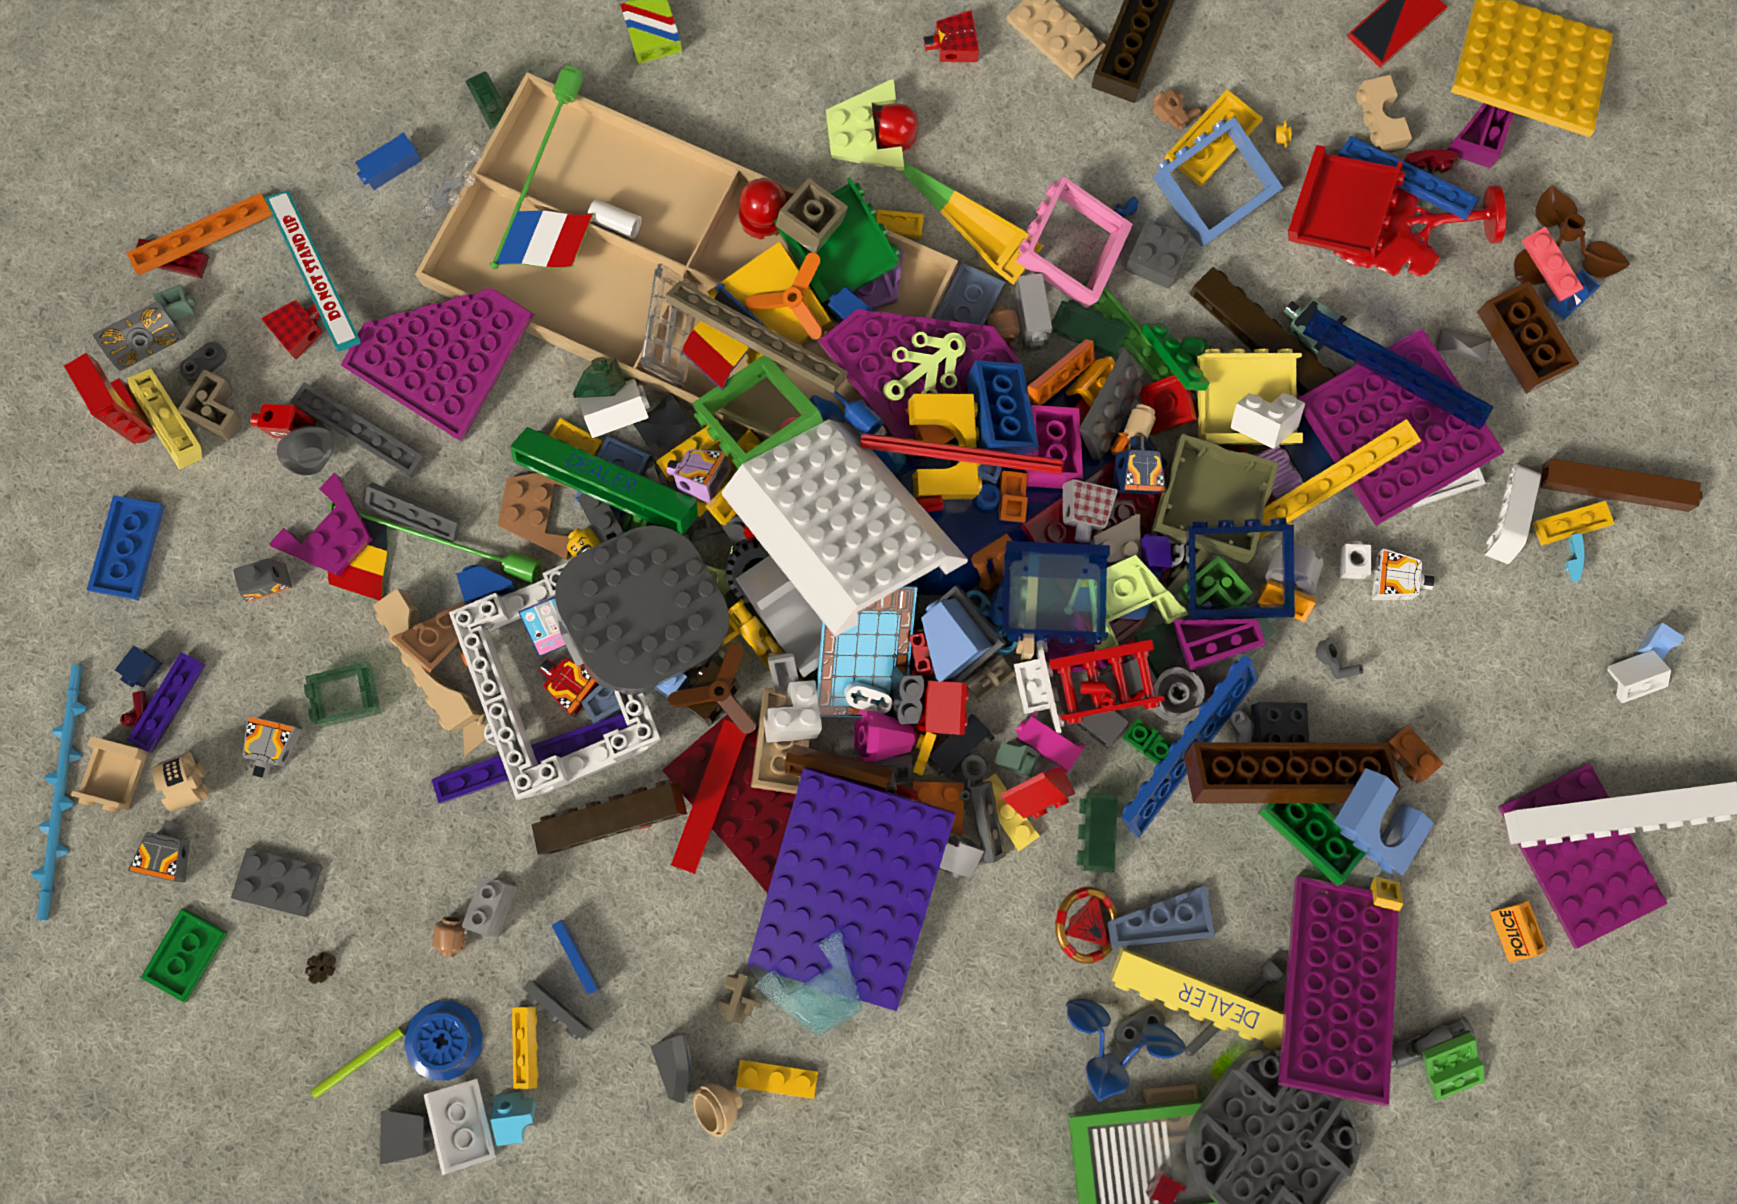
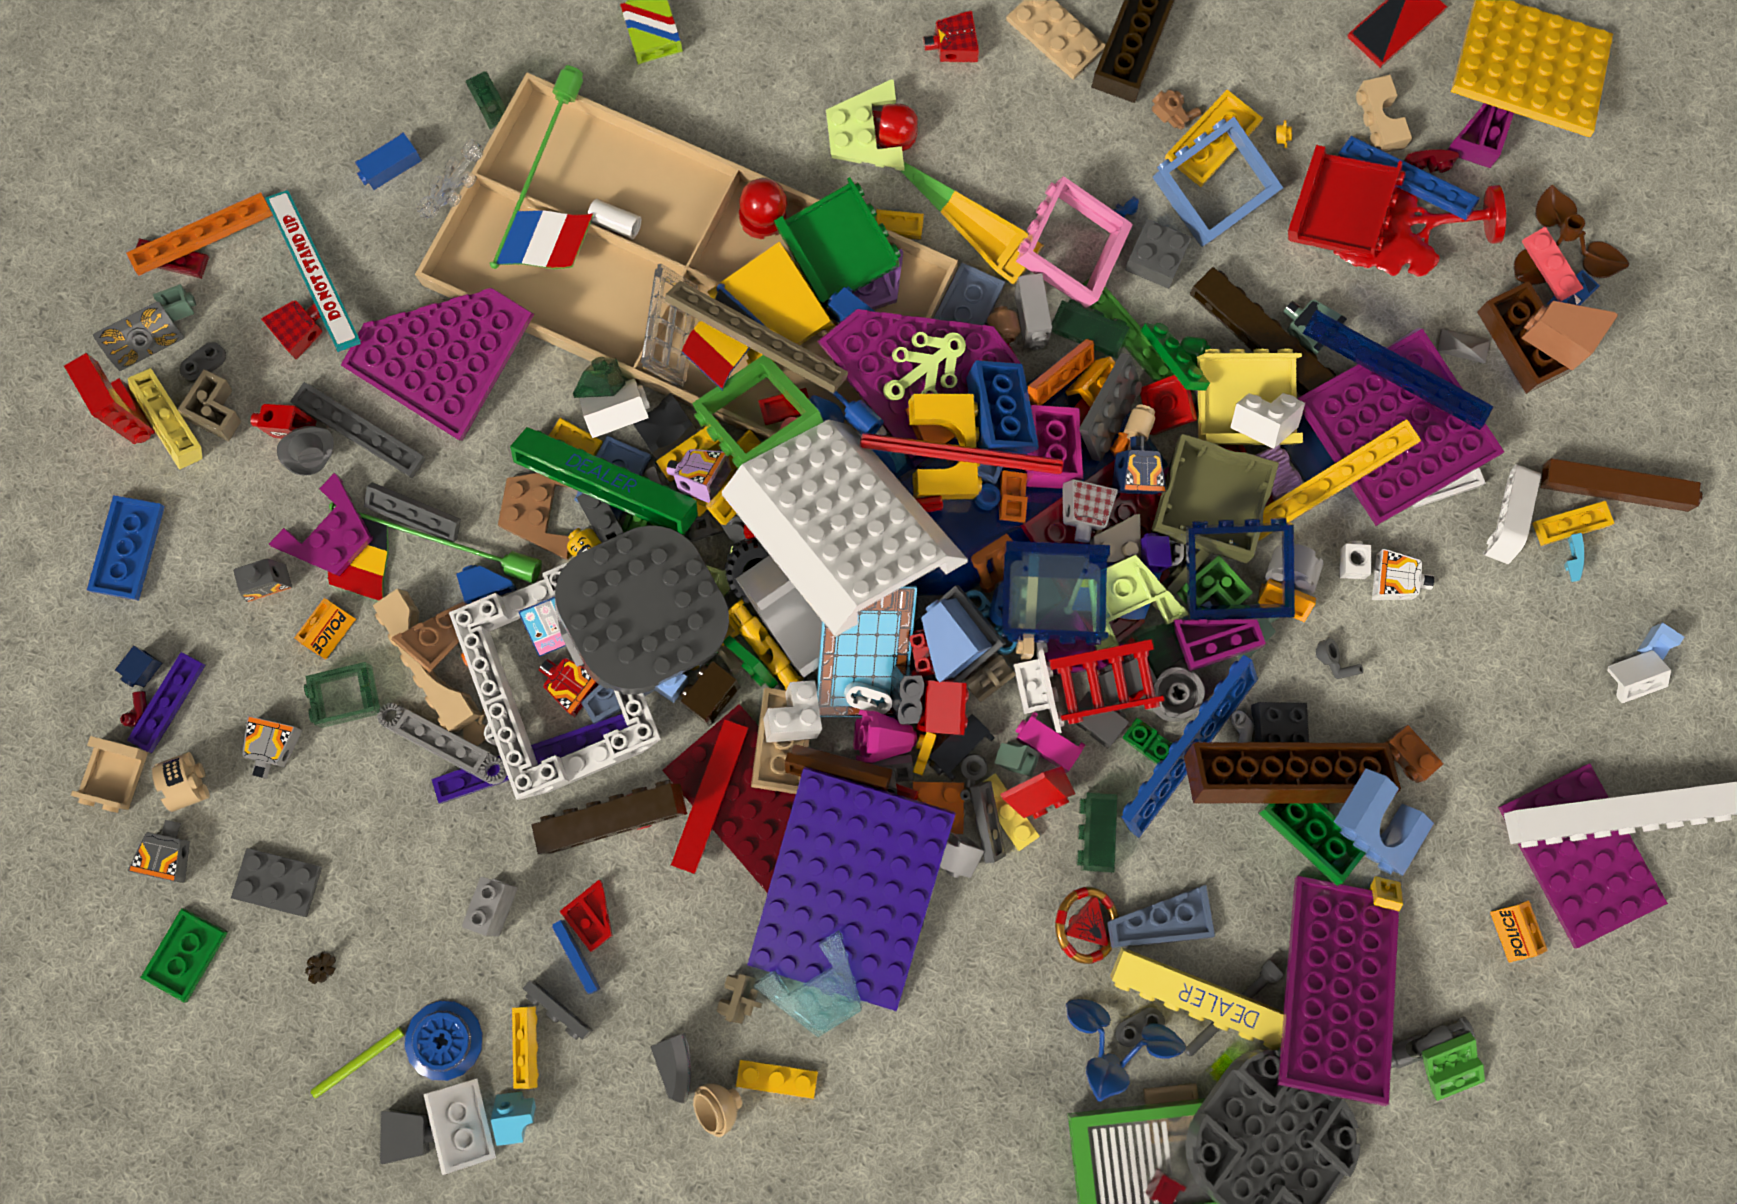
(60, 801): dark azure plant -> none
(324, 628): none -> light orange panel
(442, 743): none -> light grey plate
(449, 936): medium nougat head -> none
(589, 916): none -> red wing
(727, 700): reddish brown piece -> none
(751, 664): none -> green wing
(778, 408): none -> red tile
(782, 670): light grey slope -> none
(799, 306): orange piece -> none
(811, 216): dark tan brick -> none
(1101, 691): red arm -> none
(1568, 331): none -> nougat slope

